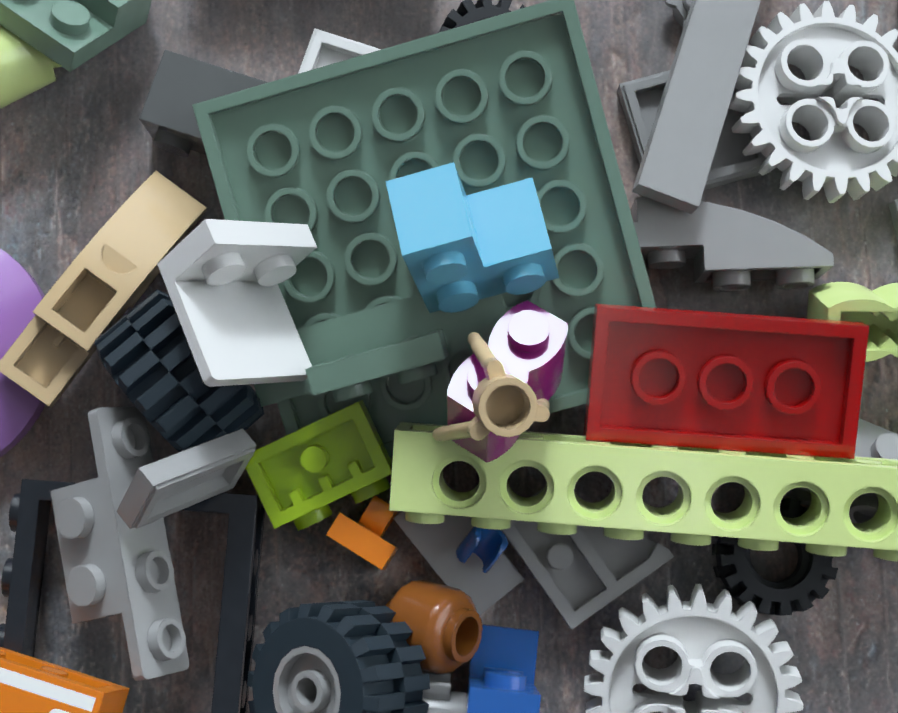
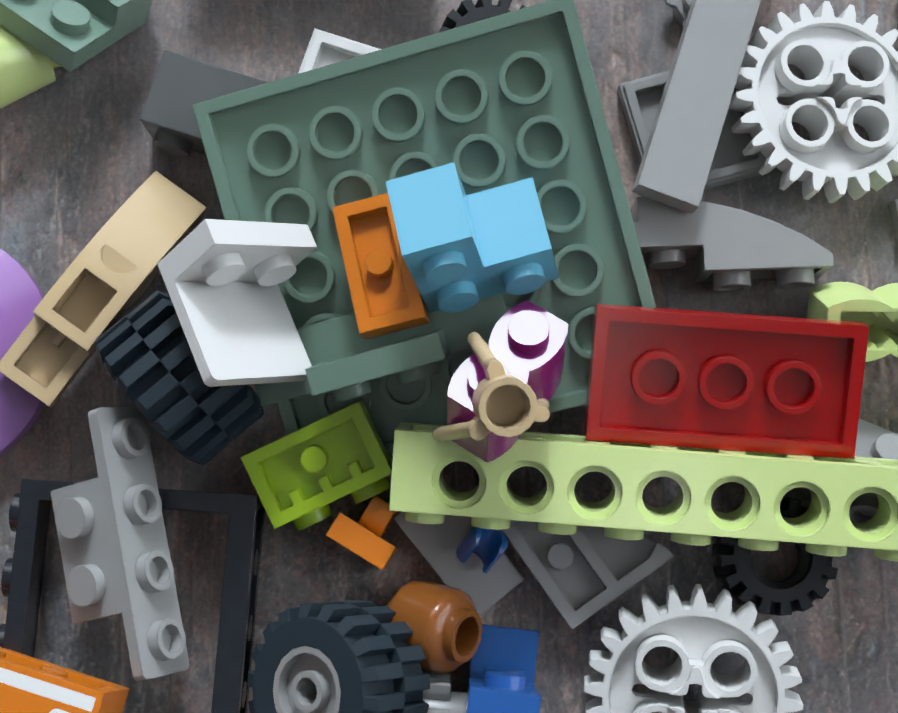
(185, 478): light grey tile -> none
(376, 273): none -> orange plate

